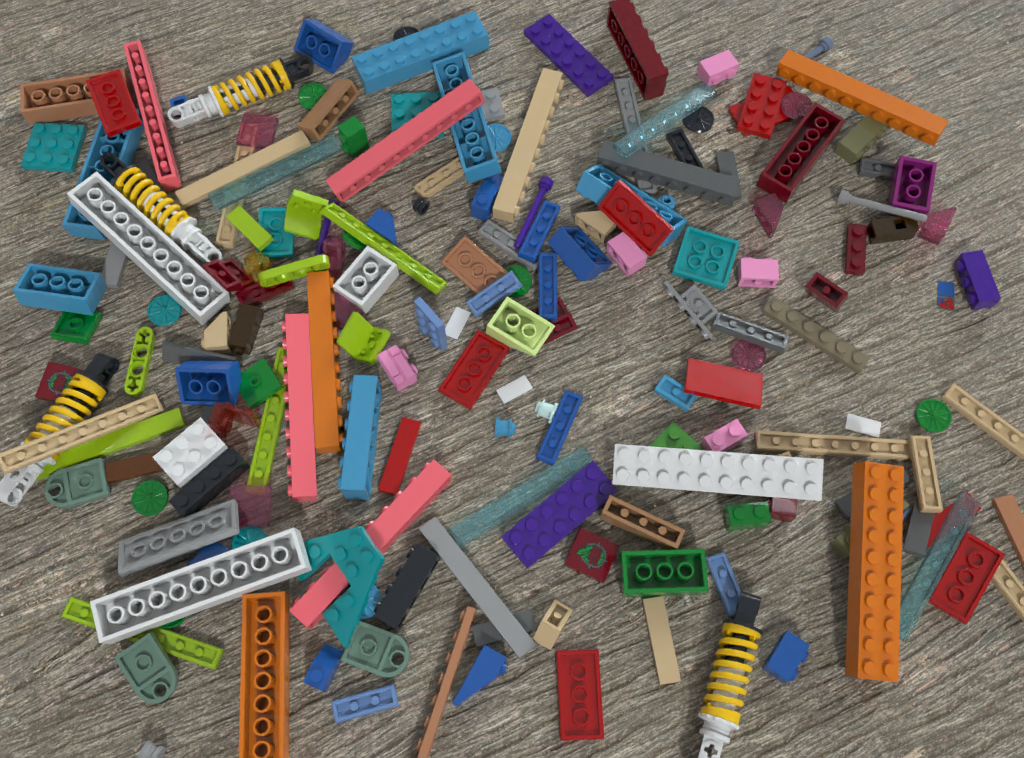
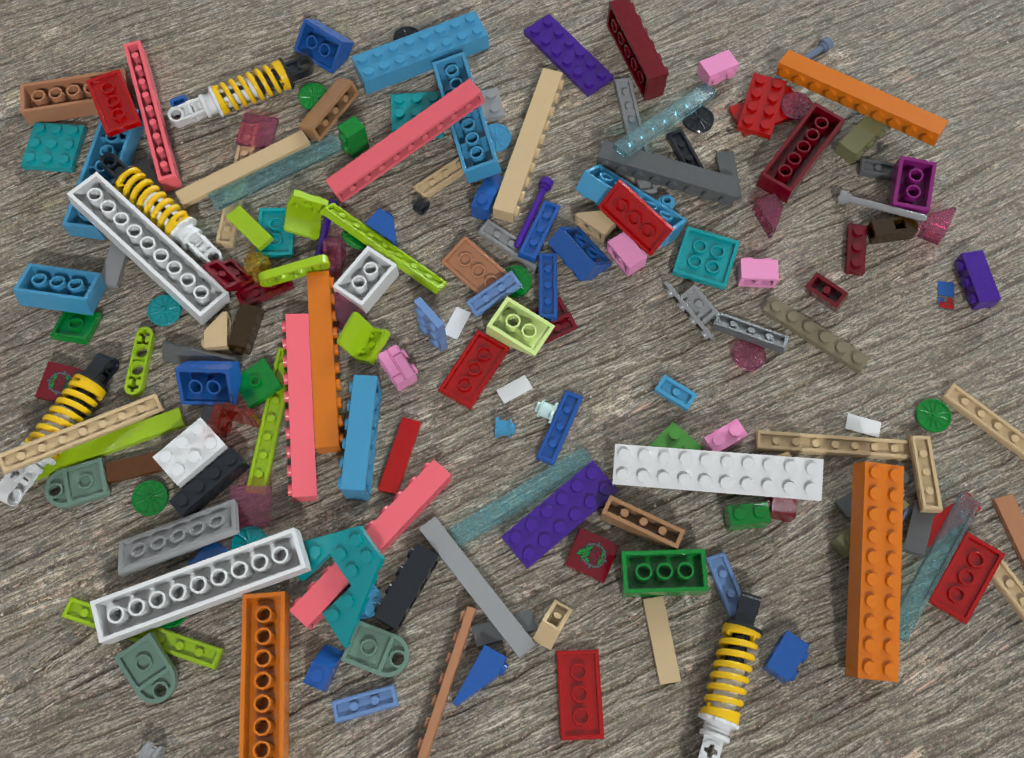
(723, 383): red tile -> none

